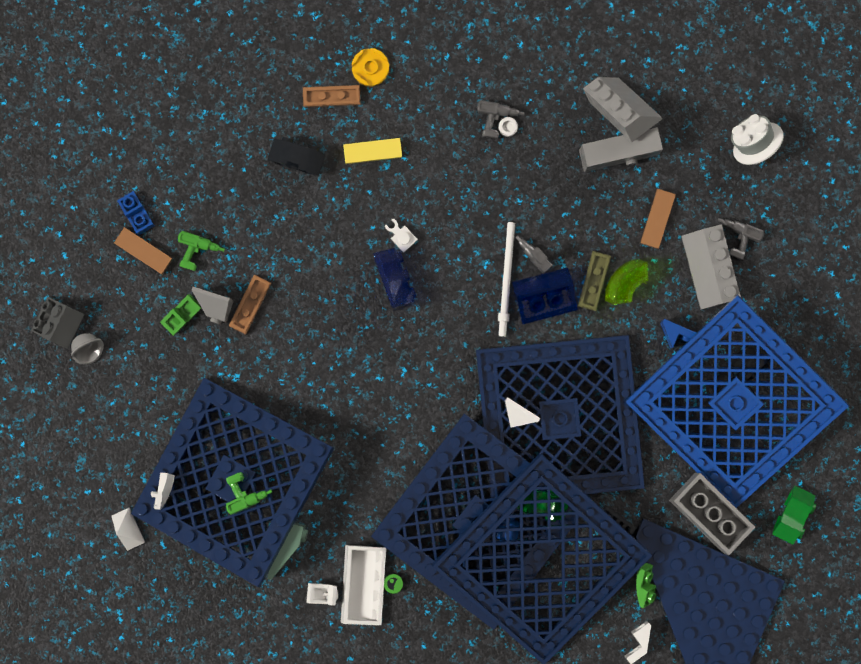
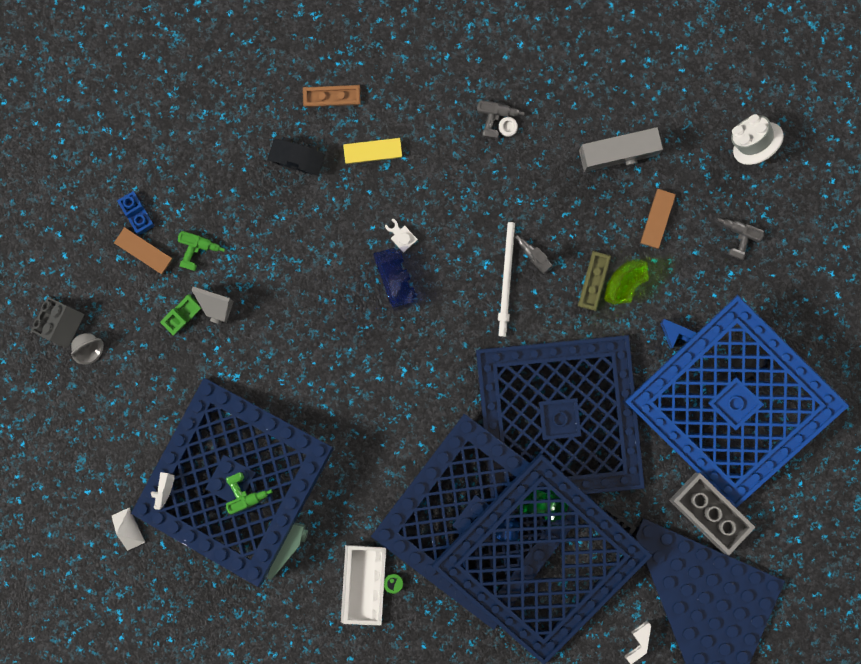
(250, 304): medium nougat tile -> none
(322, 594): white bracket -> none
(370, 67): yellow tile -> none
(519, 415): white slope -> none
(545, 295): clear blue slope -> none
(621, 106): light grey slope -> none
(644, 588): bright green slope -> none
(710, 266): light grey slope -> none
(791, 523): green brick -> none

